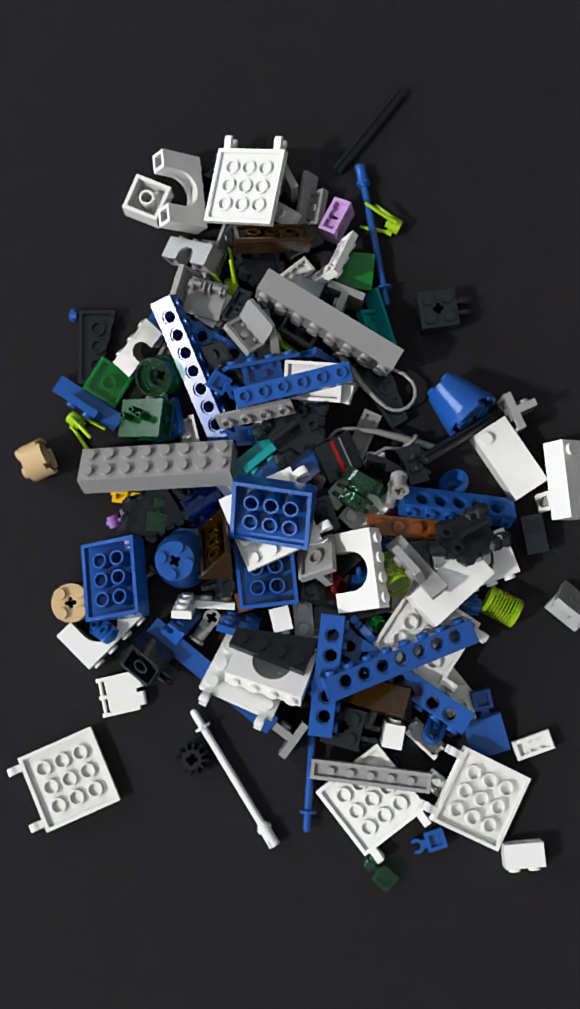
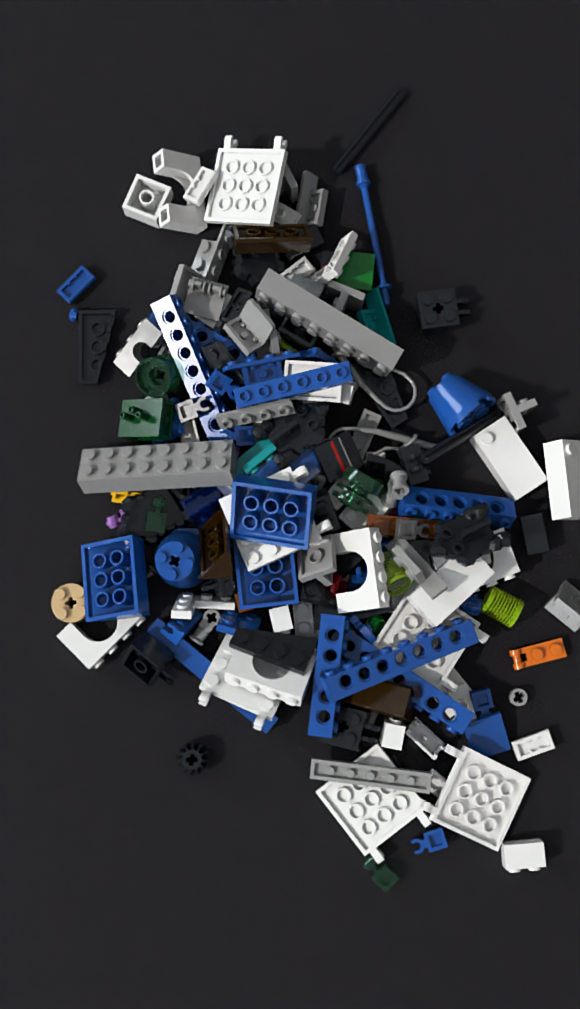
(36, 460): tan brick -> none
(67, 779): white plate -> none
(76, 284): none -> blue plate
(78, 422): lime plant -> none
(89, 404): blue bracket -> none
(103, 631): blue plate -> none
(107, 382): green tile -> none
(121, 694): white plate -> none
(190, 409): none -> plate
(200, 186): none -> white plate
(201, 255): light grey arch -> none
(232, 282): lime plant -> none
(264, 827): white bar -> none
(292, 737): light grey bracket -> none
(307, 810): blue bar -> none
(336, 220): lavender brick -> none
(392, 224): lime plant -> none
(409, 529): none -> flat silver plate
(434, 729): blue plate -> none
(454, 480): blue piece -> none
(524, 697): none -> light grey bush
(538, 653): none -> orange plate
(543, 502): white slope -> none

